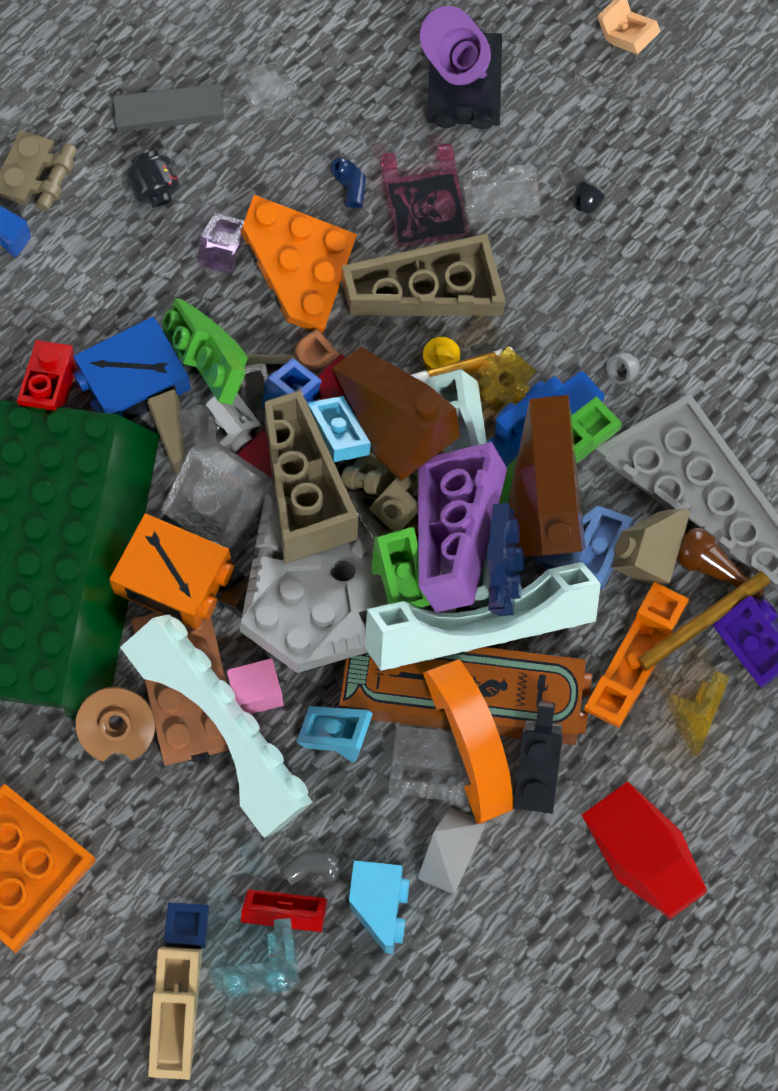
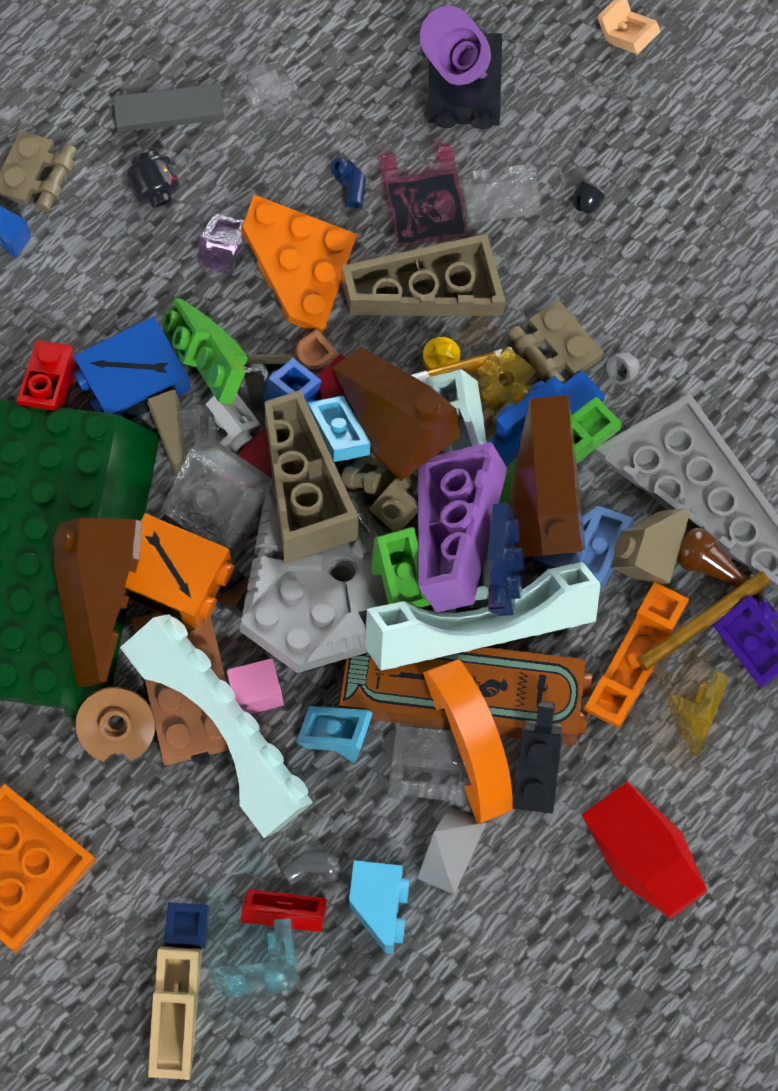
(91, 576): none -> reddish brown wedge
(565, 339): none -> dark tan plate

